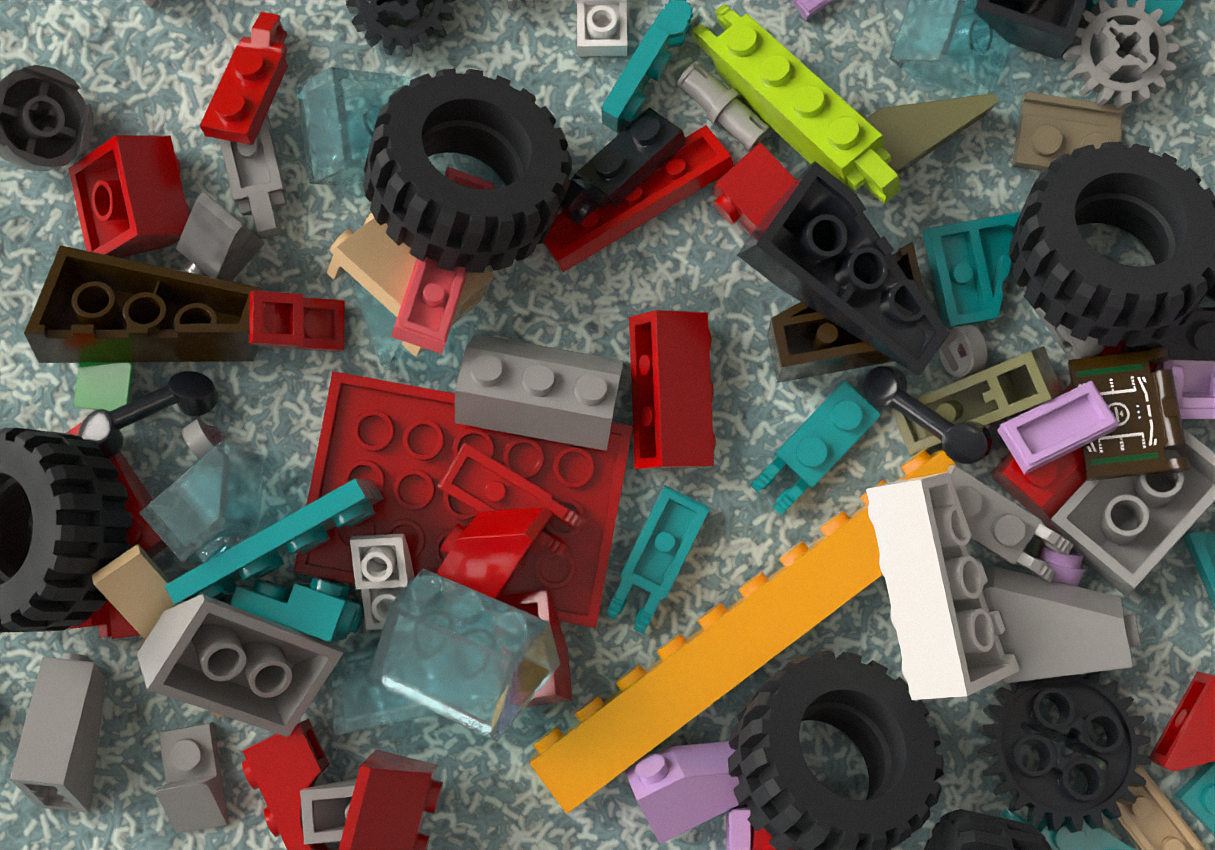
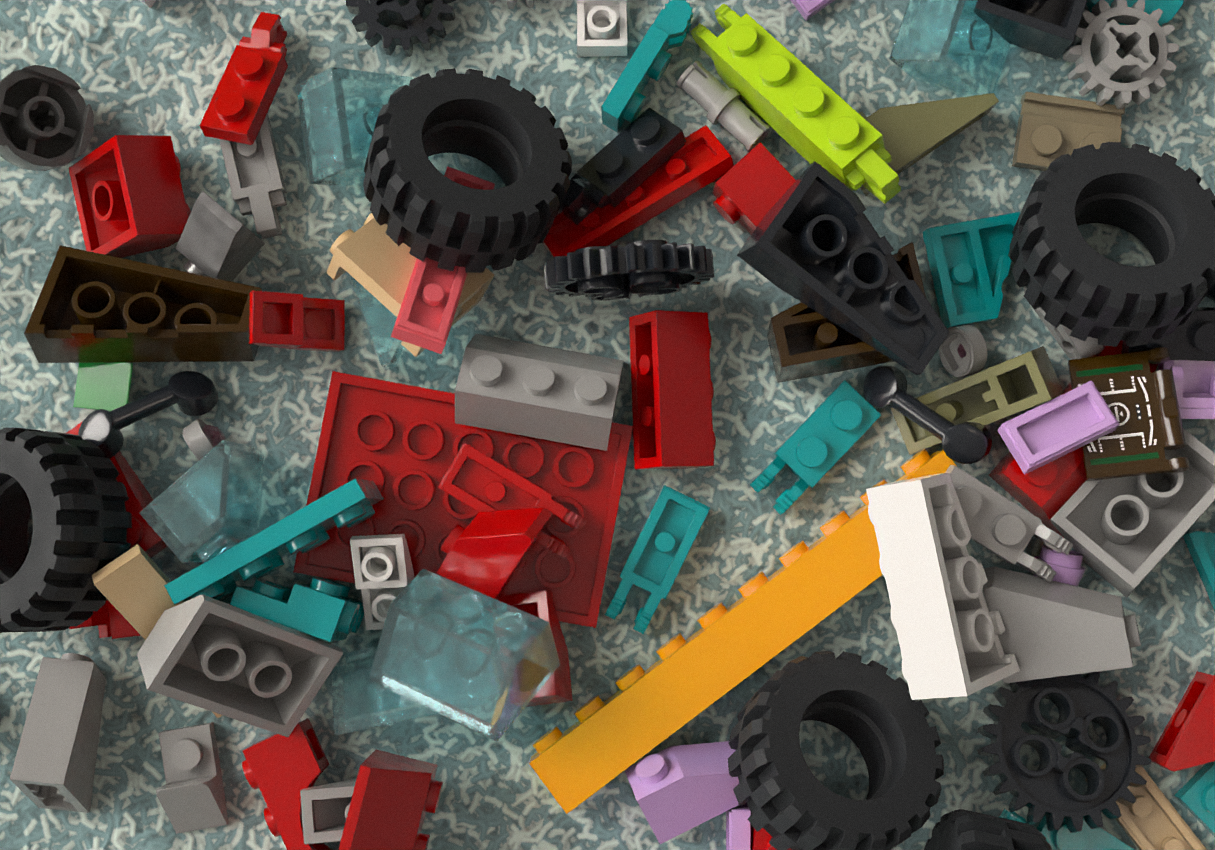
(637, 268): none -> black gear

